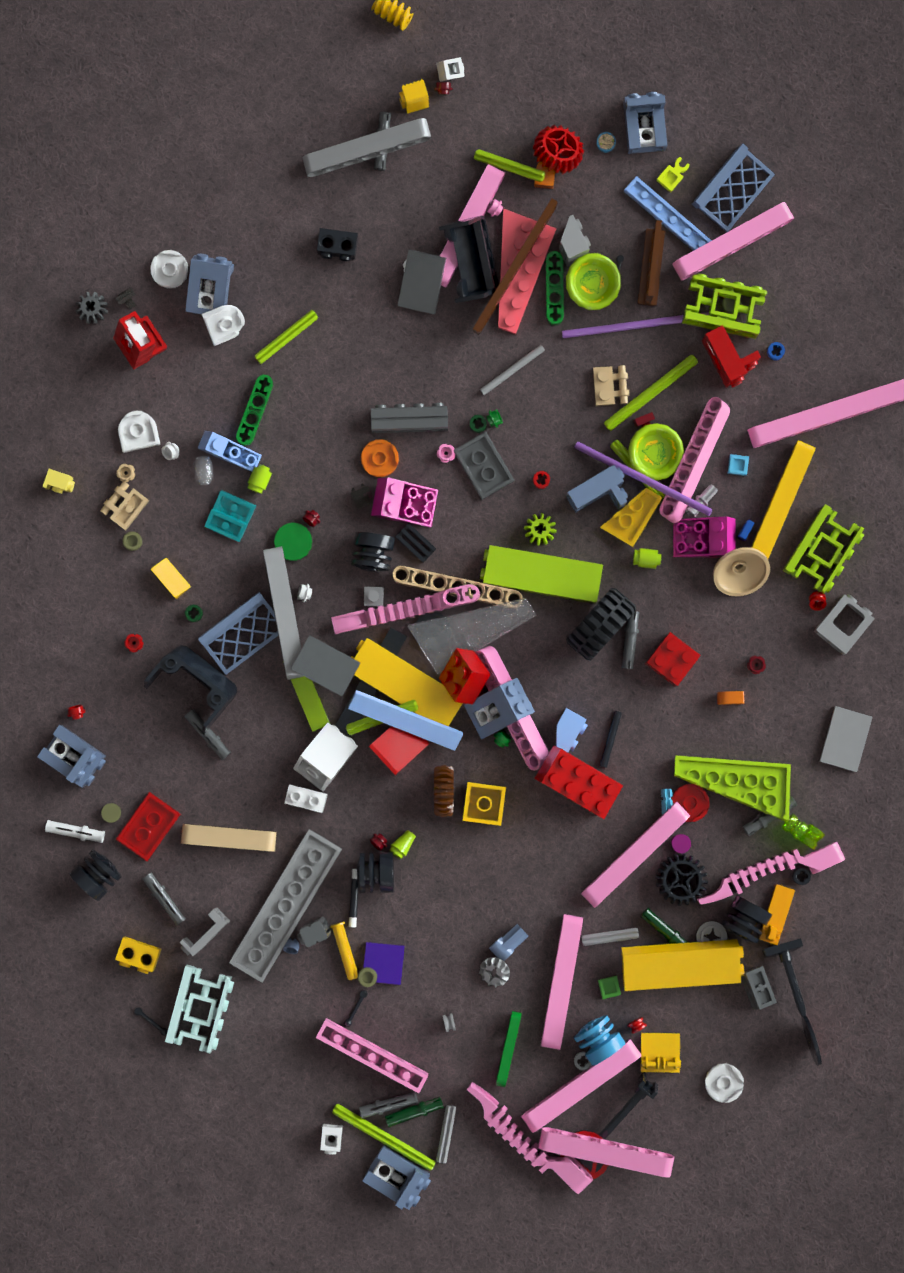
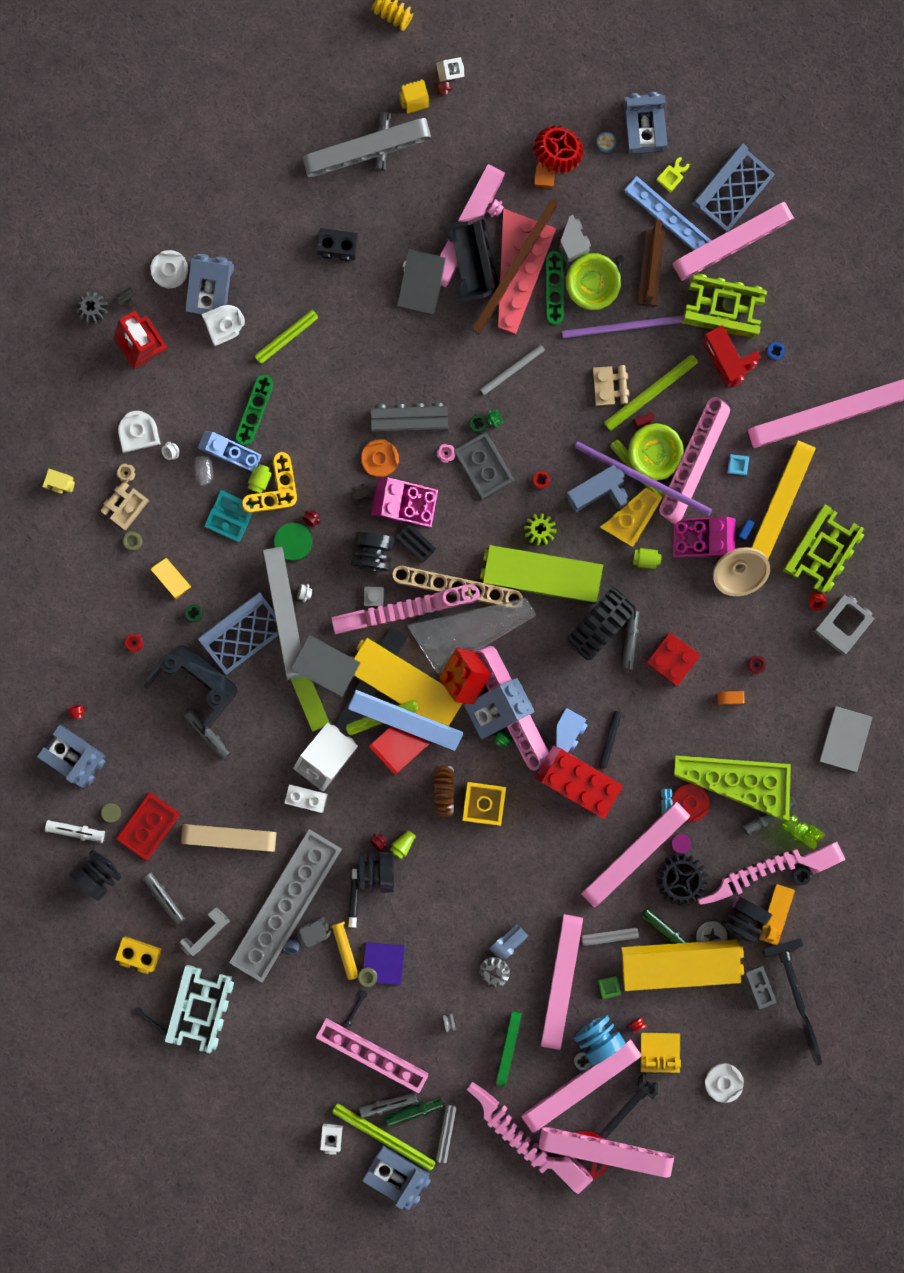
(282, 489): none -> yellow beam
(509, 165): lime axle -> none
(704, 498): light grey axle -> none

